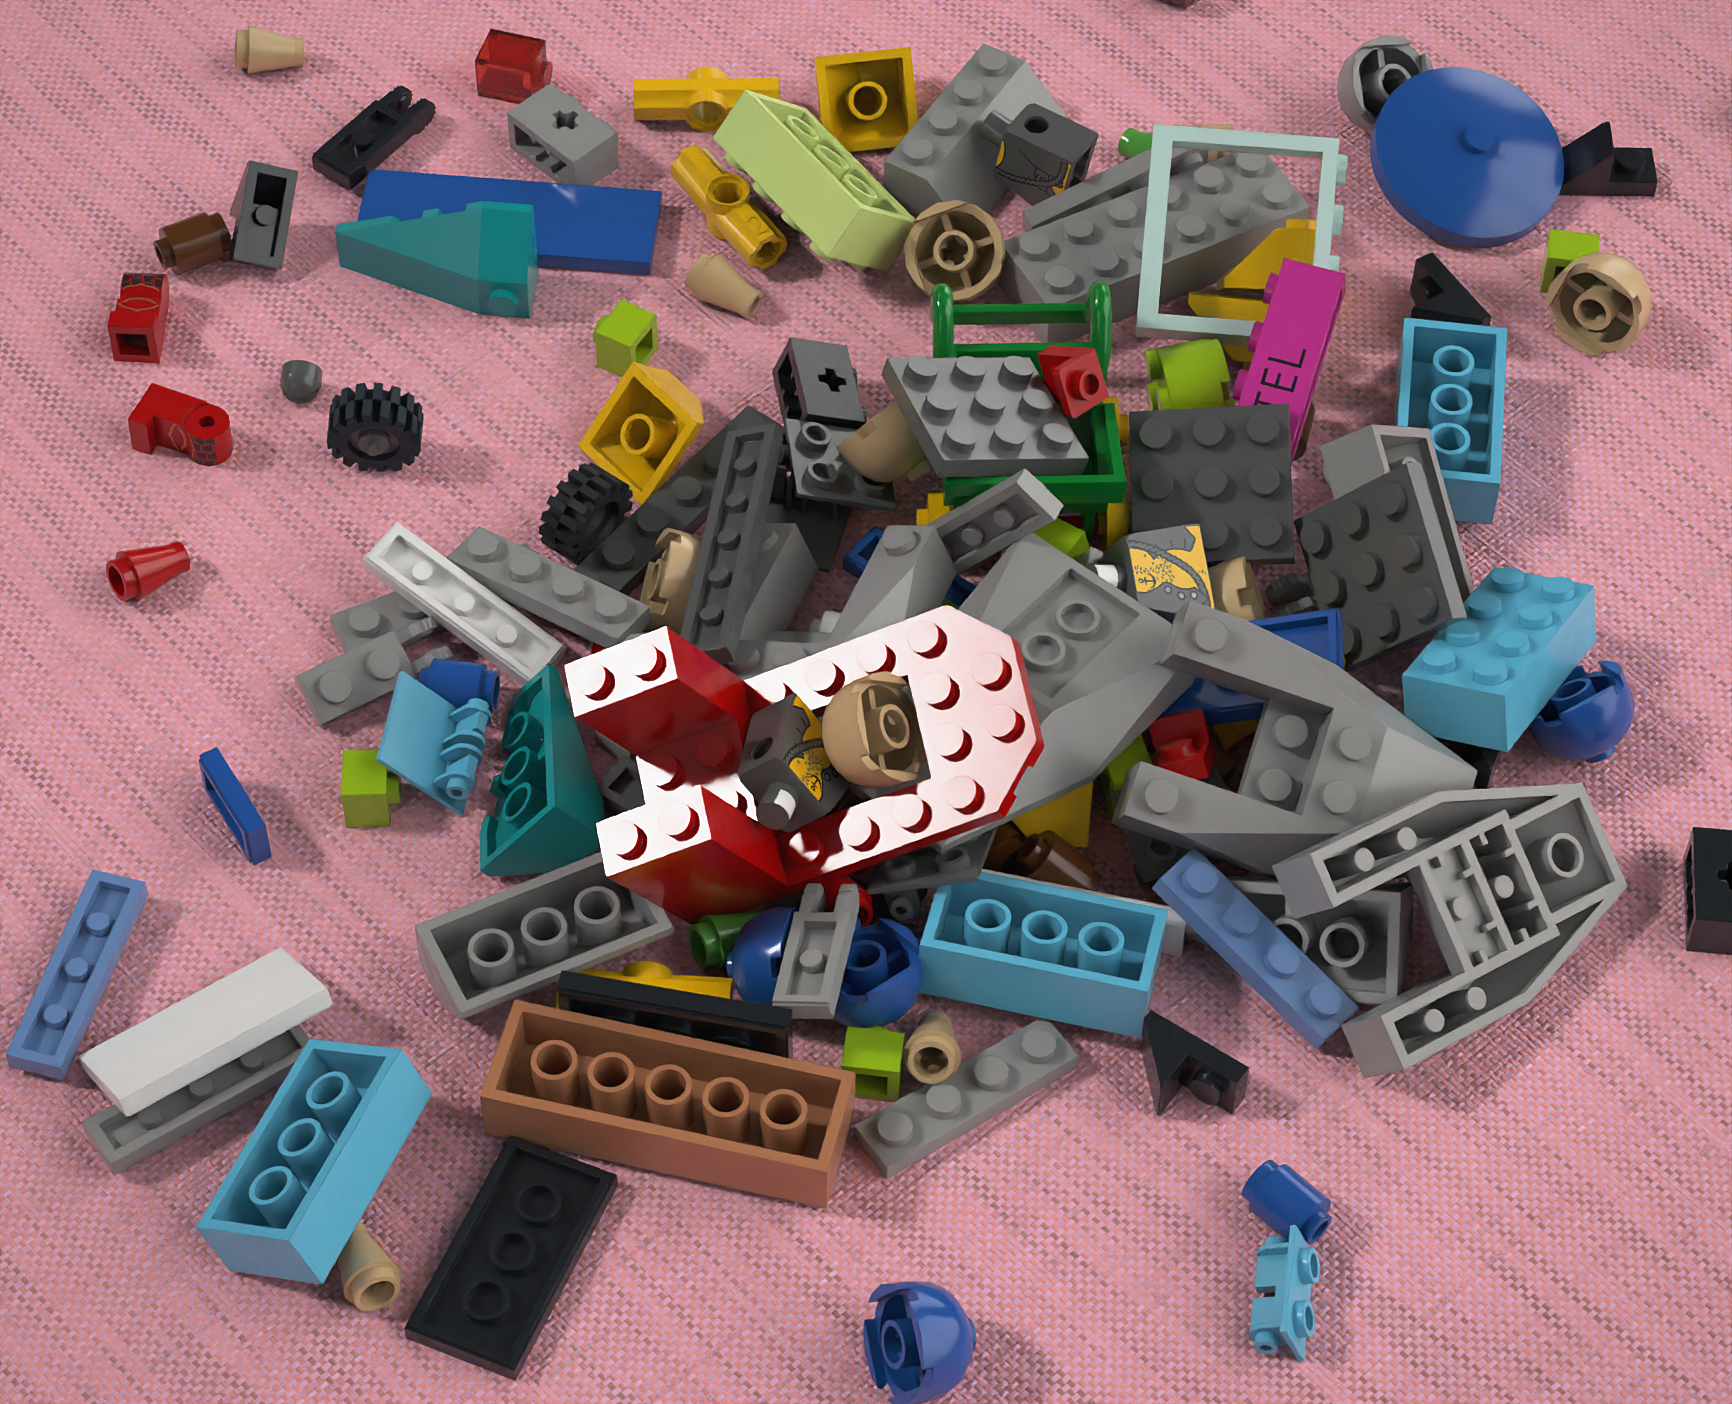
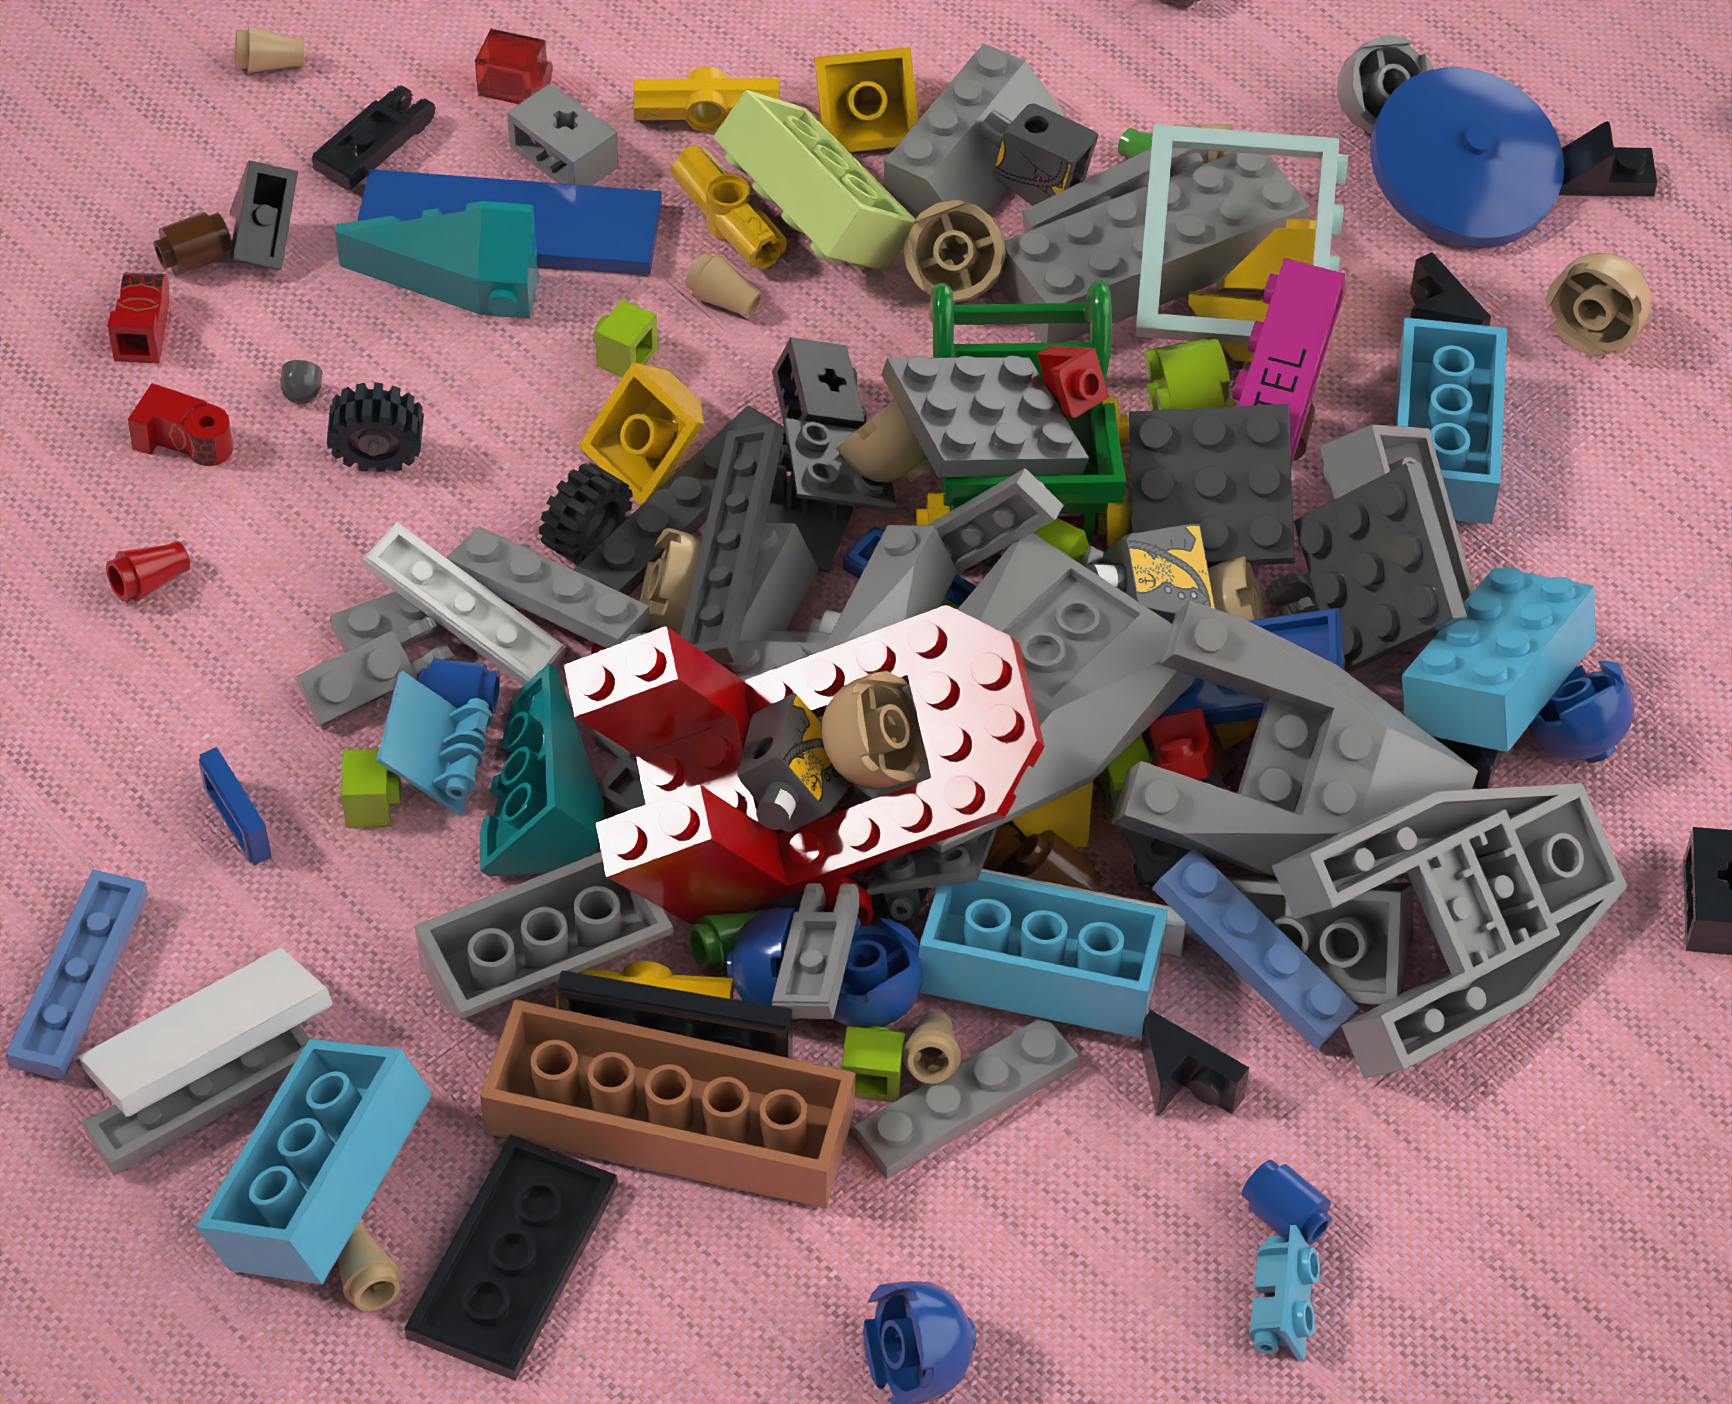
(1562, 249): lime plate -> none

